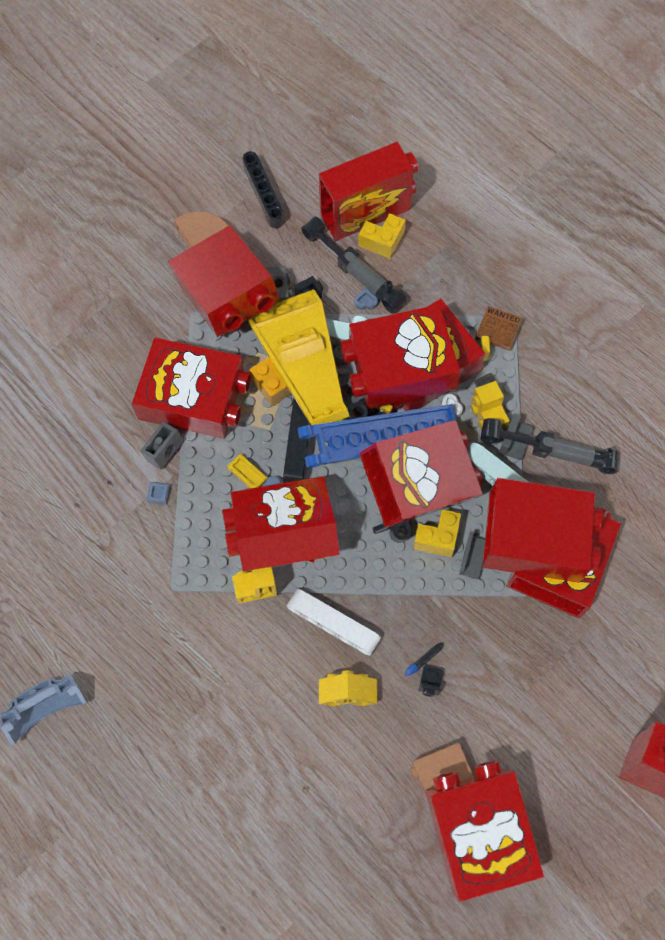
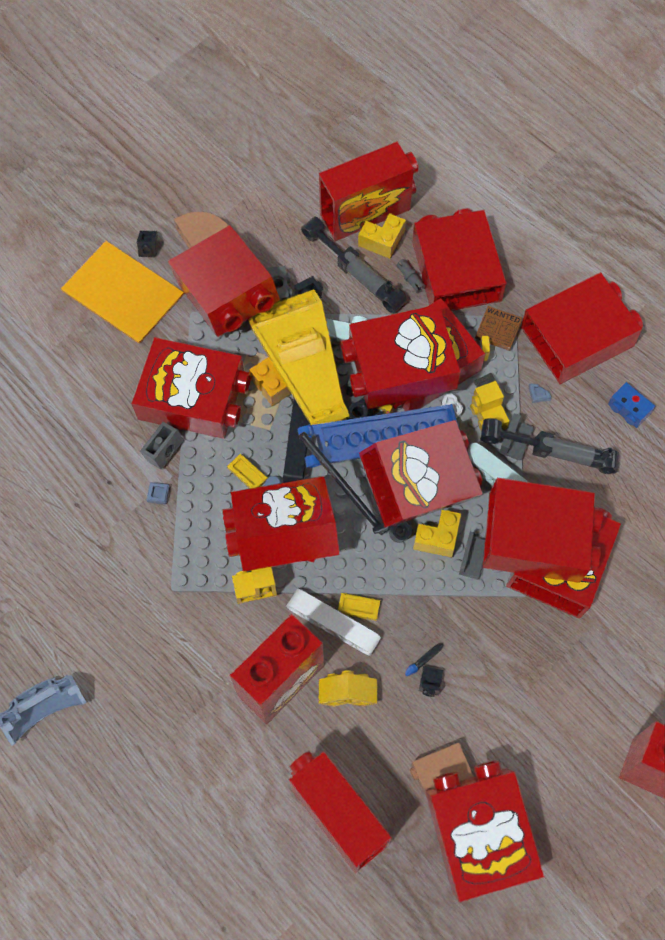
(122, 291): none -> light orange piece
(147, 243): none -> black bracket
(260, 181): black beam -> none
(278, 669): none -> red brick
(337, 810): none -> red brick
(339, 480): none -> black piece
(359, 606): none -> yellow tile
(365, 300): sand blue tile -> none
(410, 275): none -> dark grey pin
(458, 259): none -> red brick
(538, 394): none -> sand blue tile
(581, 327): none -> red brick
(631, 405): none -> blue brick

